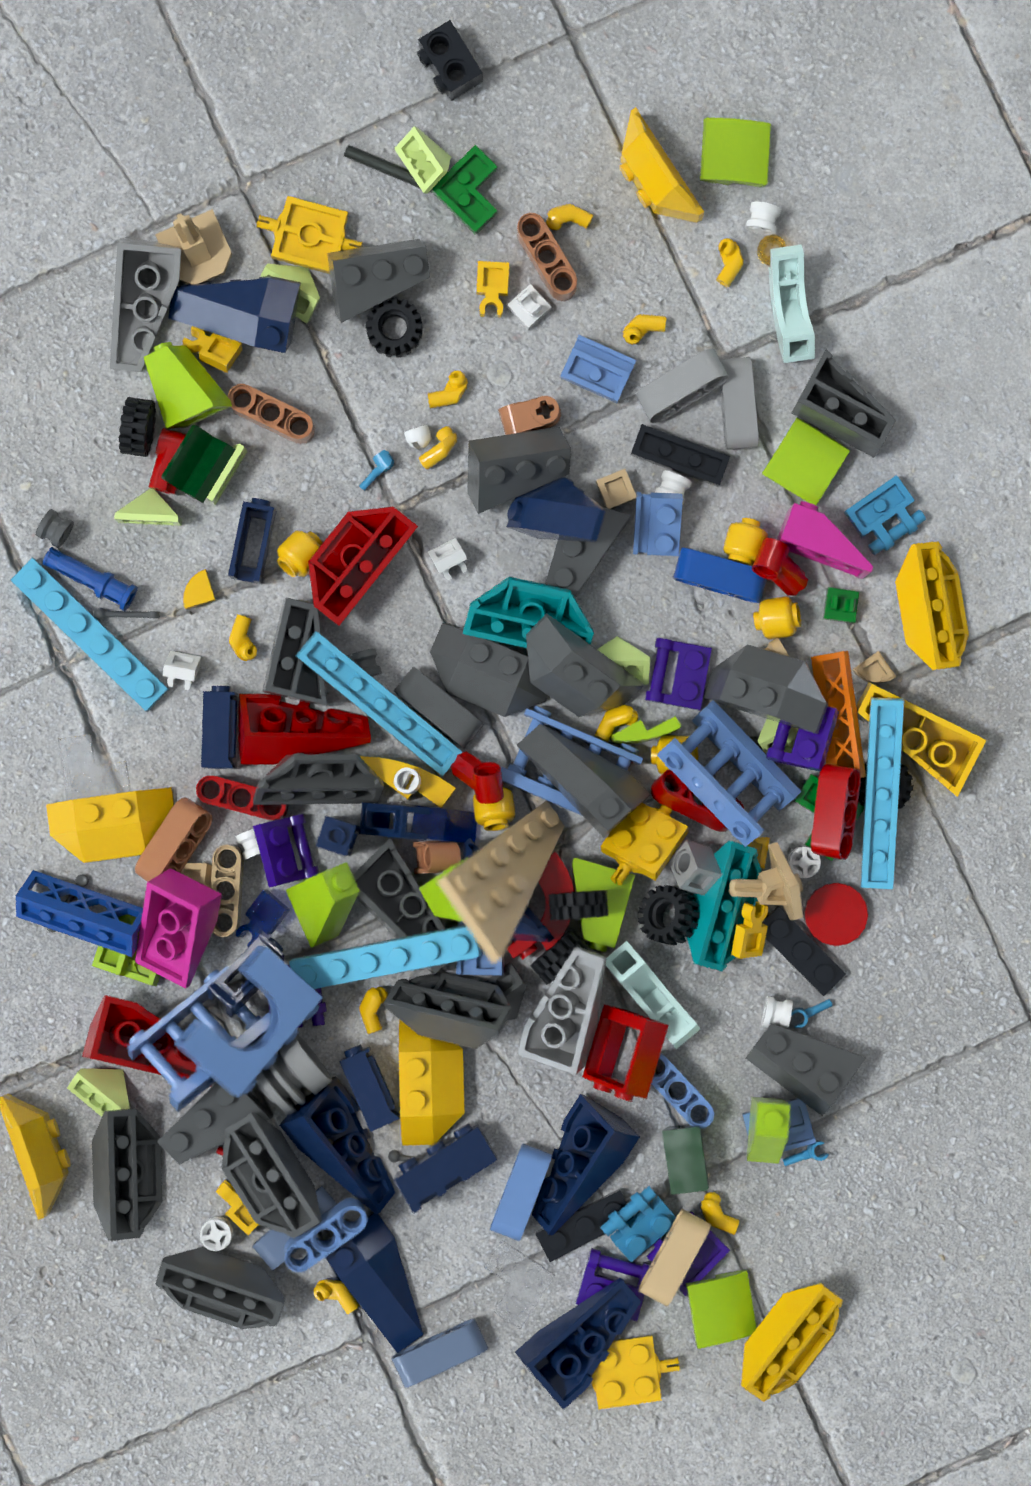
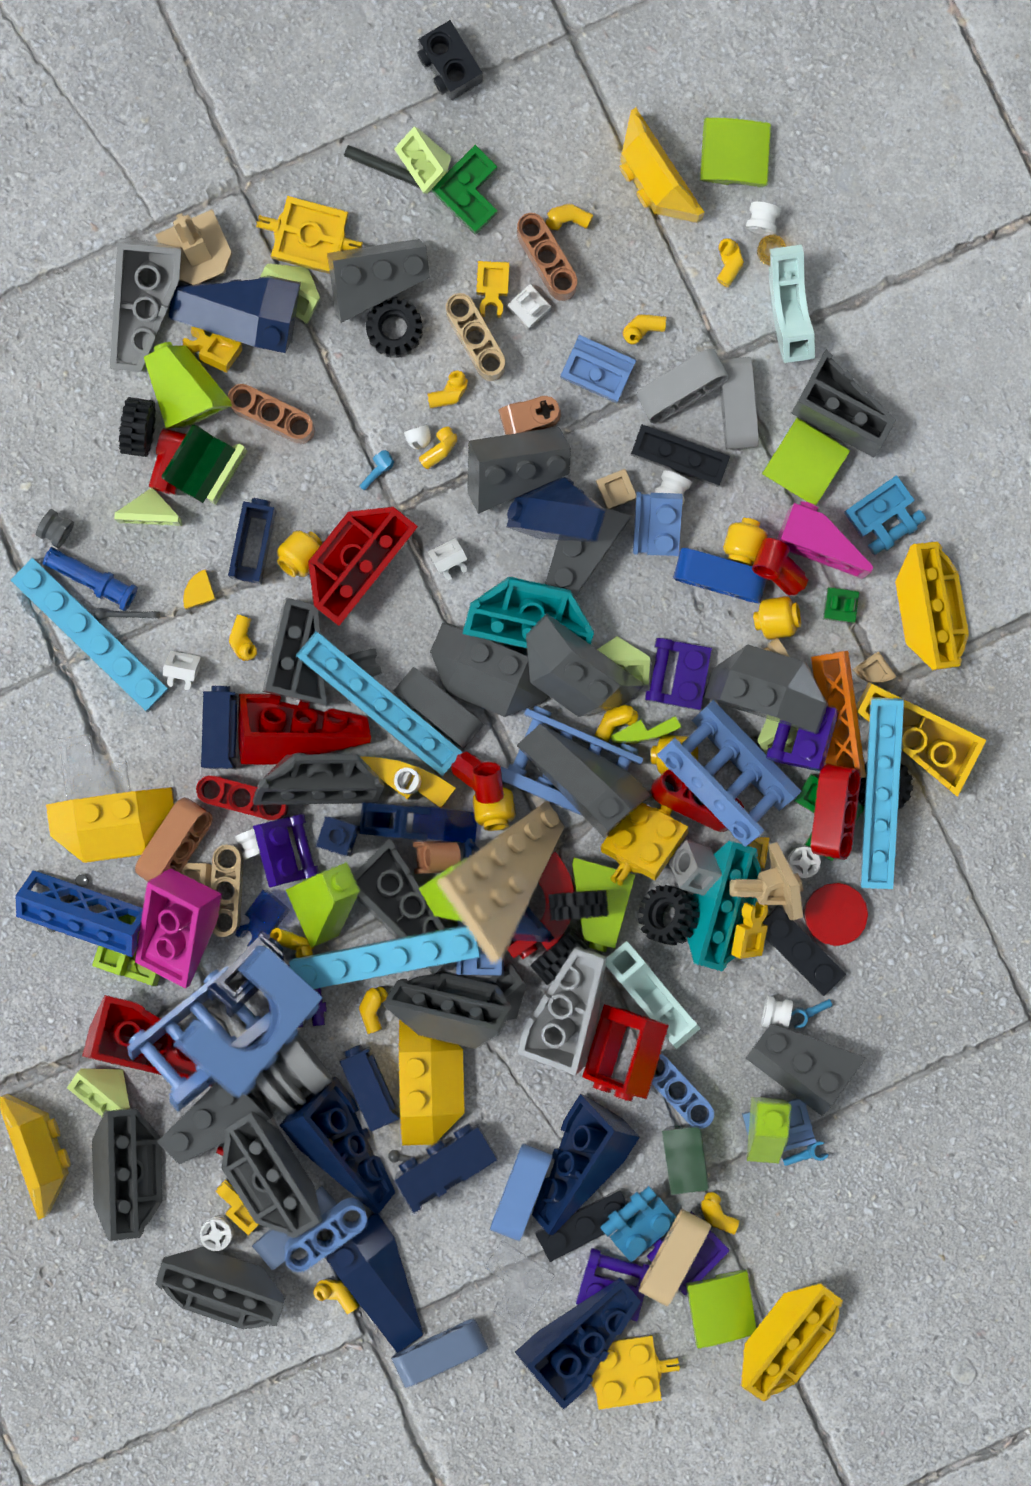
(292, 941): none -> yellow arm
(474, 322): none -> tan beam

